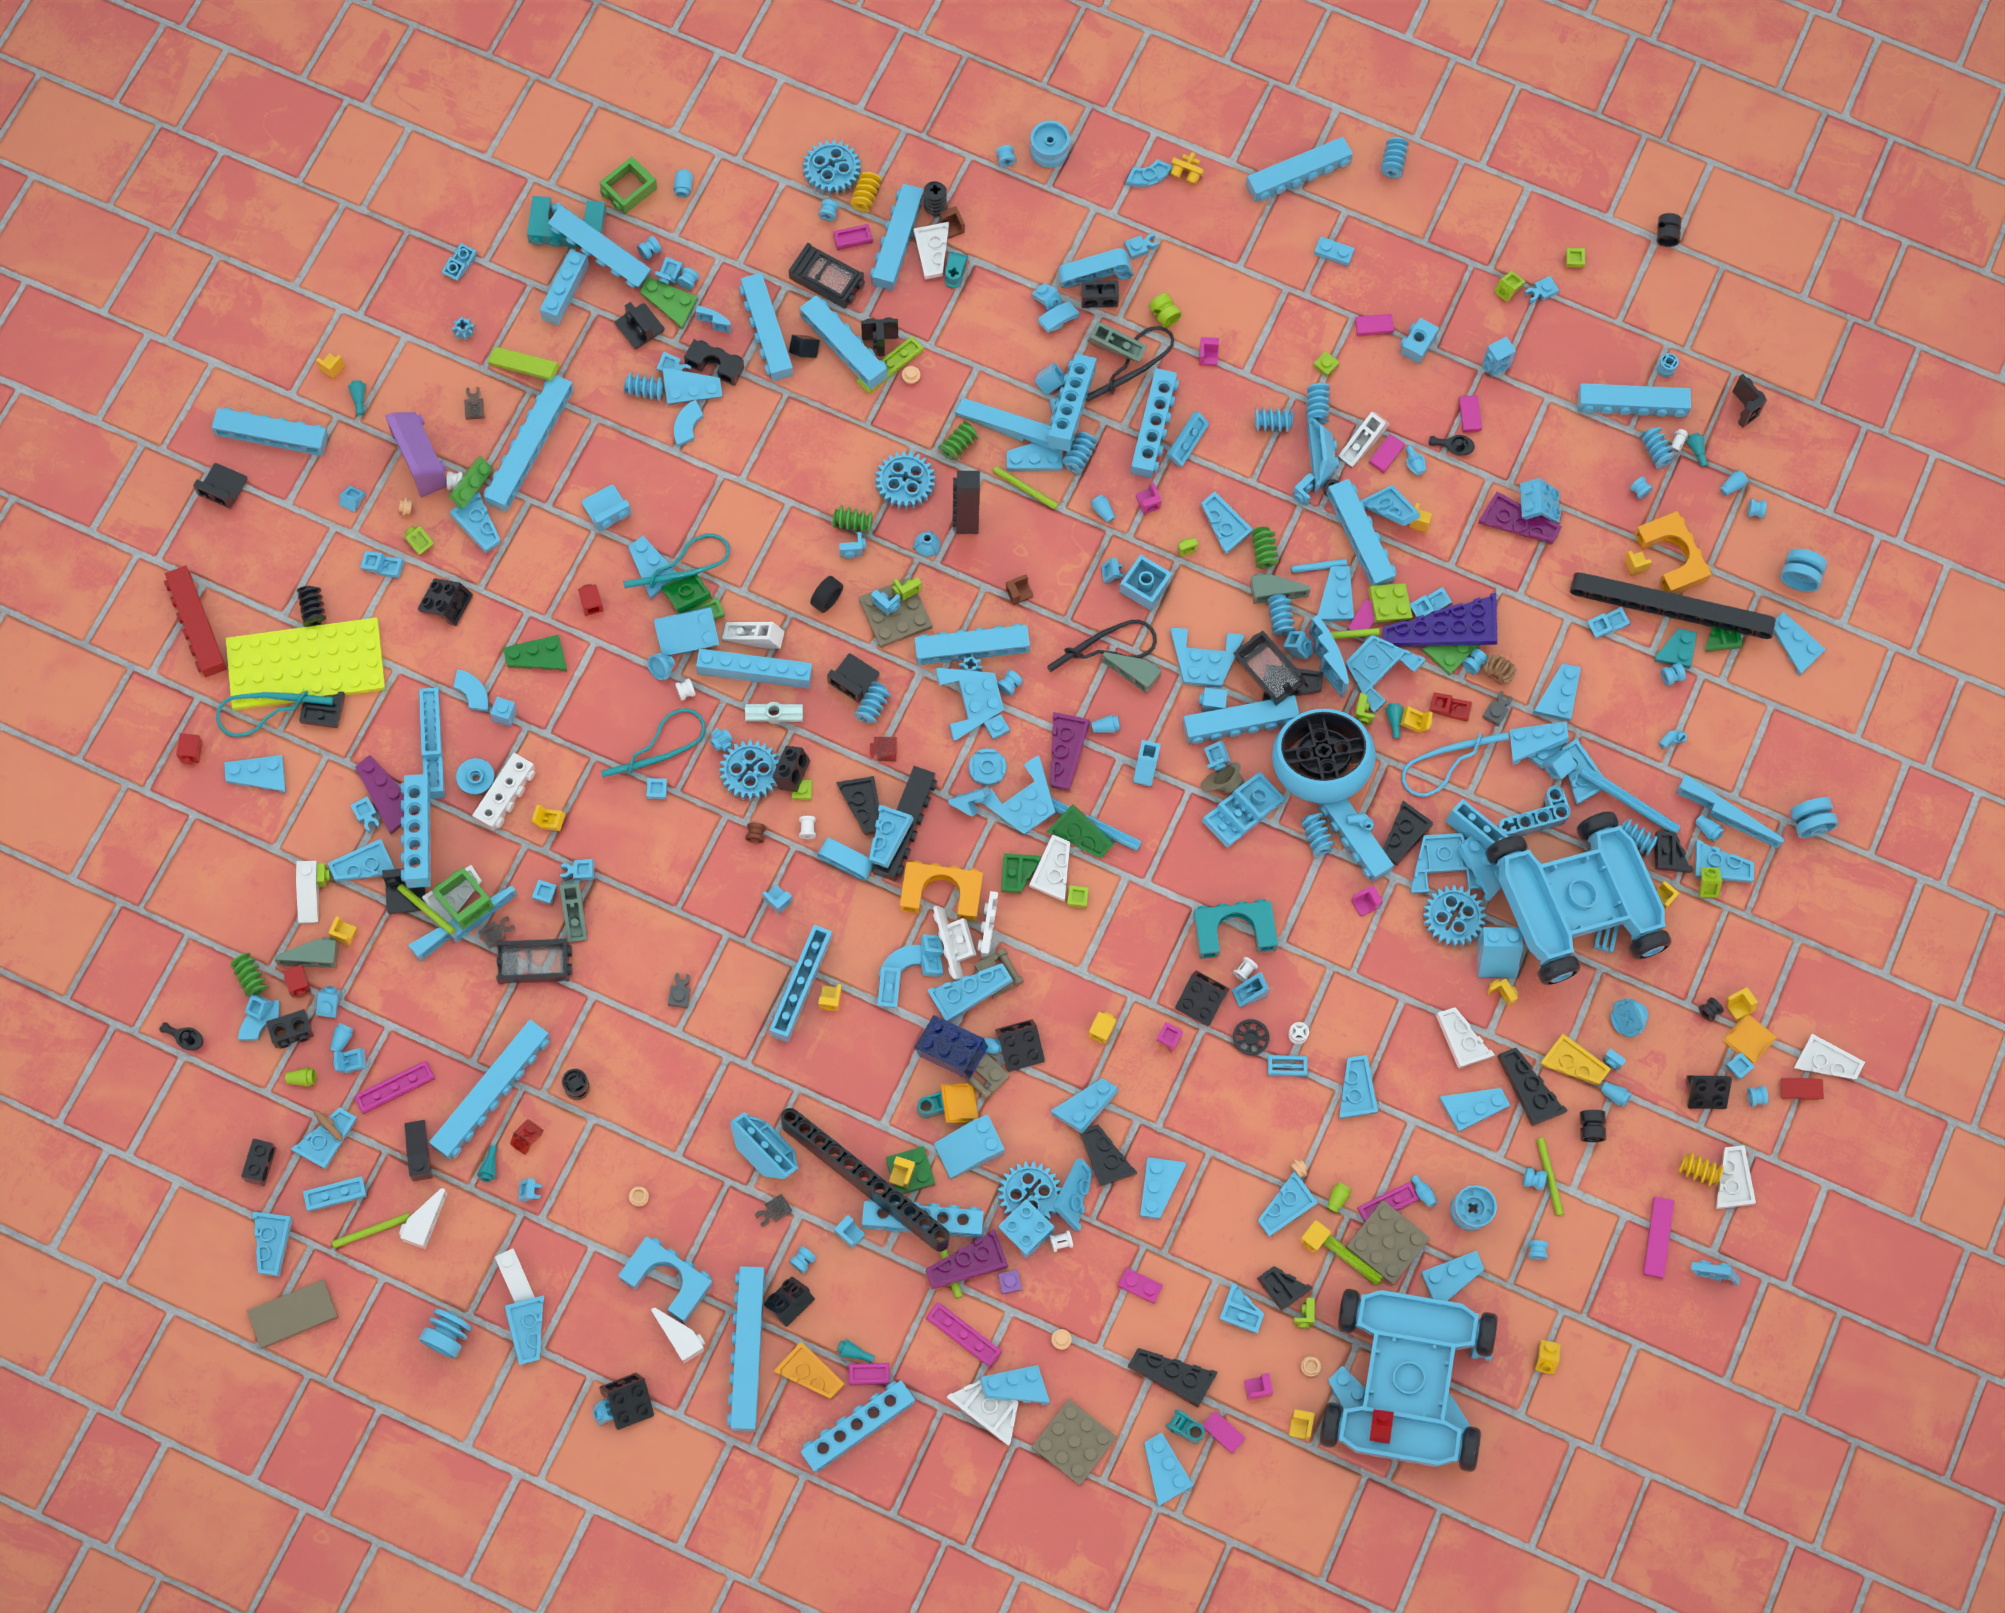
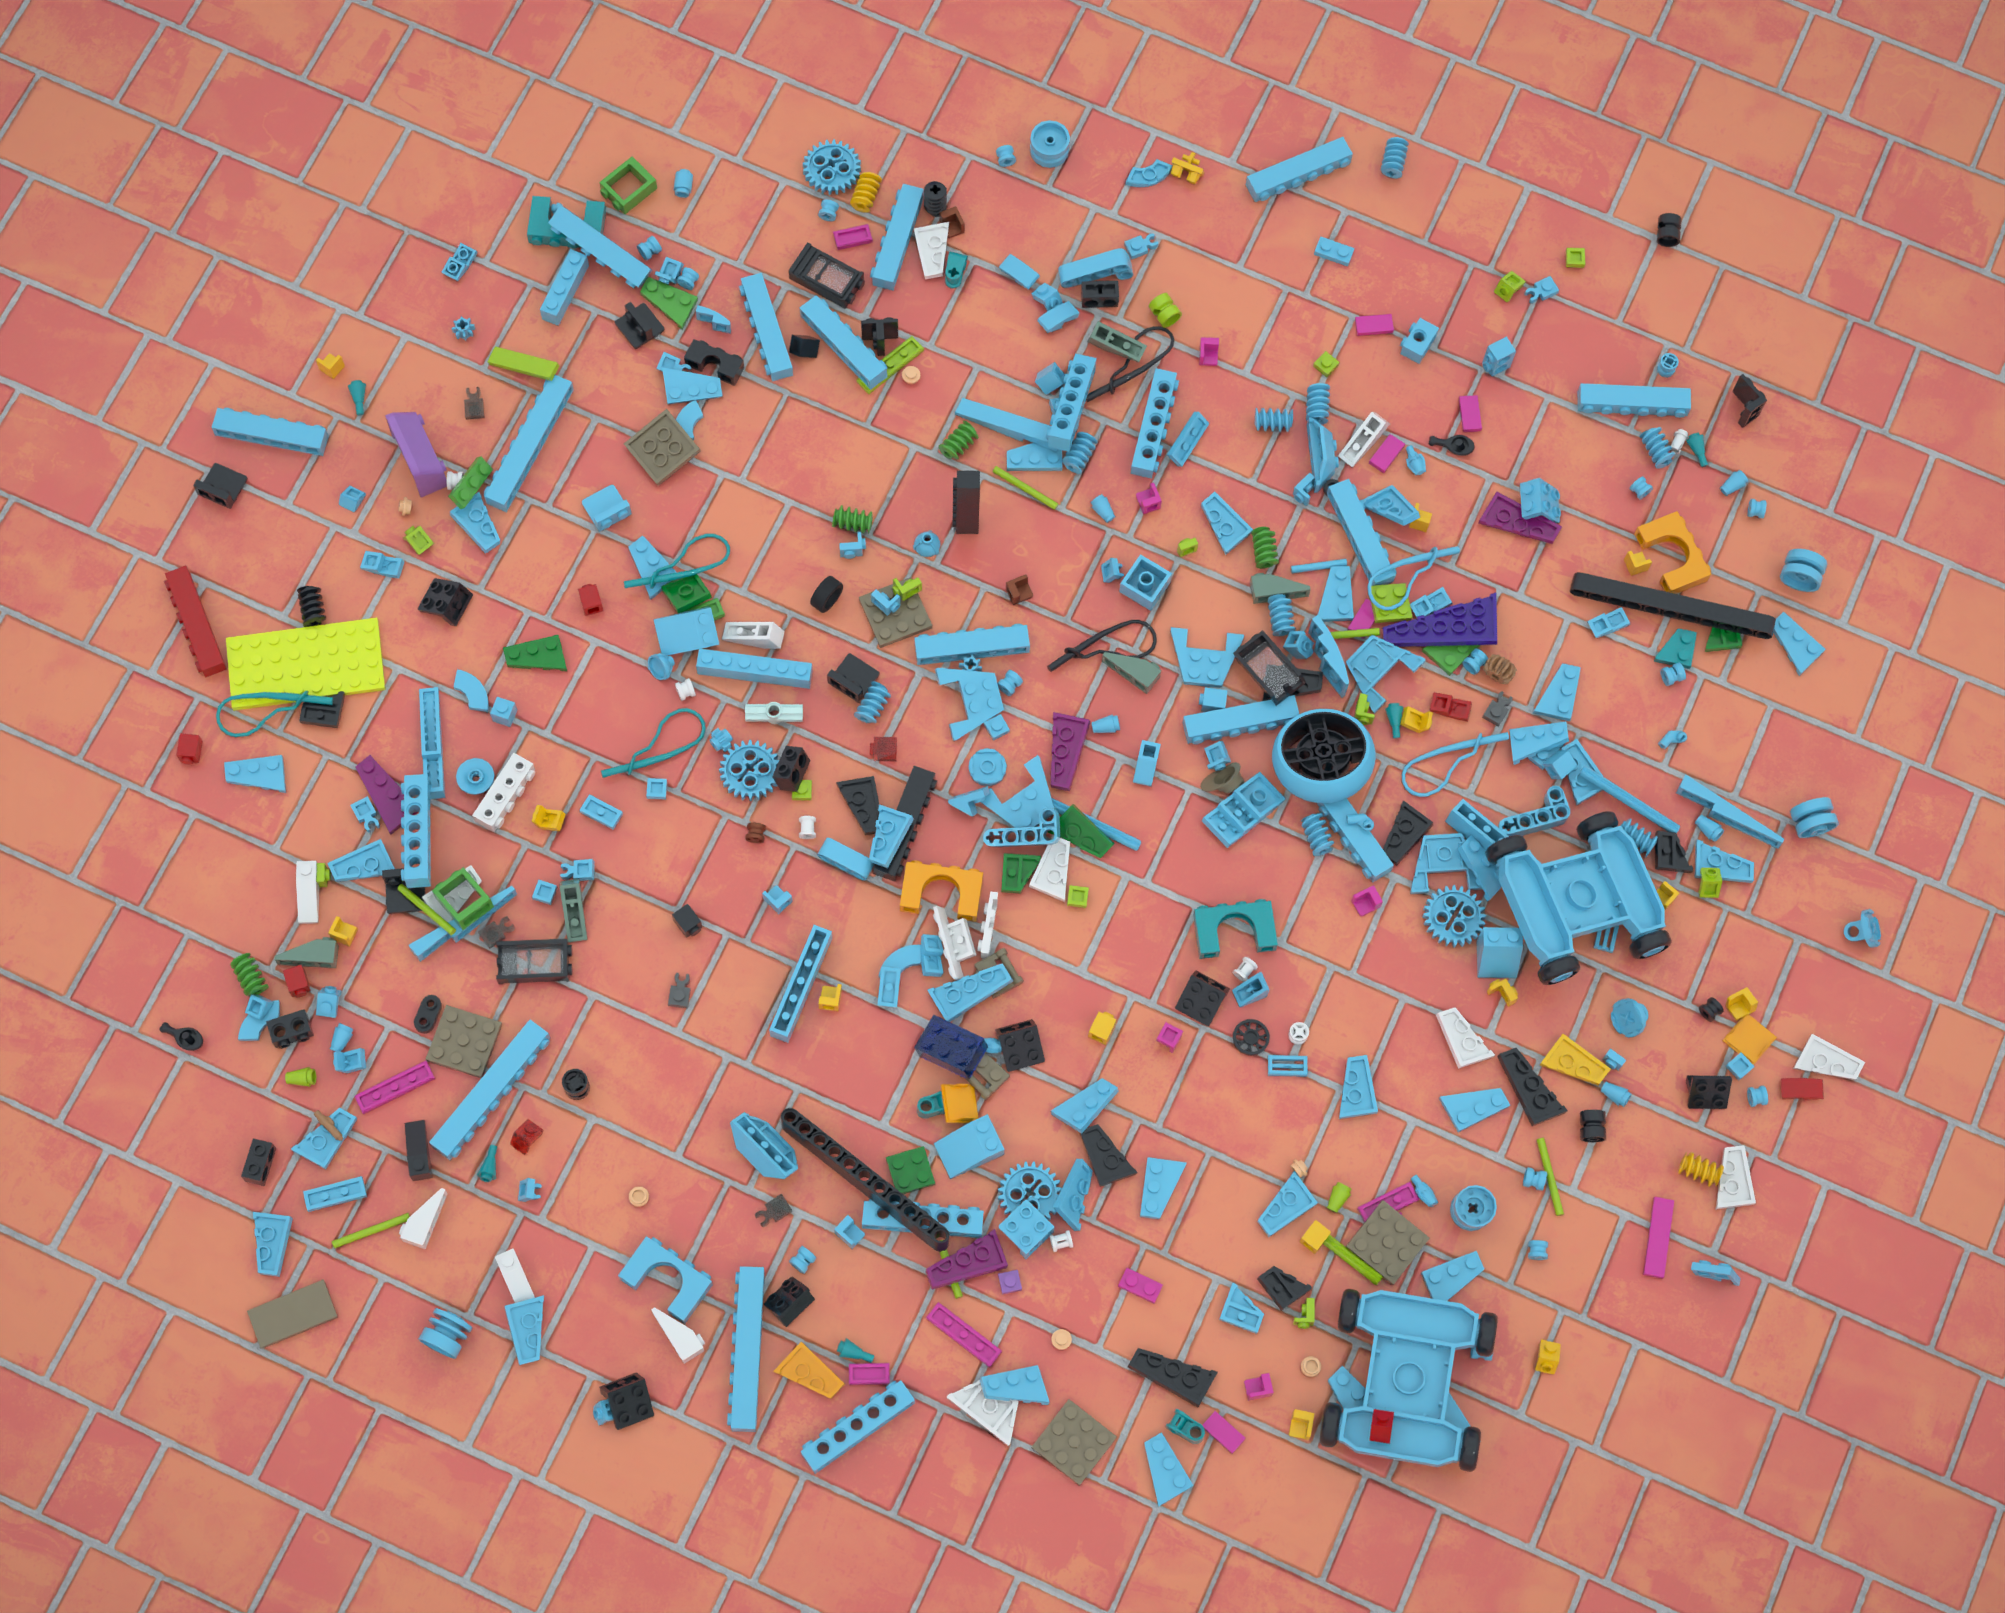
(427, 1013): none -> black plate
(464, 1041): none -> dark tan plate
(601, 812): none -> medium azure plate
(644, 386): medium azure piece -> none
(662, 447): none -> dark tan plate
(687, 921): none -> black brick
(901, 495): medium azure gear -> none
(902, 1172): yellow panel -> none
(1019, 271): none -> medium azure slope
(1021, 833): none -> medium azure beam
(1430, 557): none -> medium azure piece
(1868, 929): none -> medium azure tile

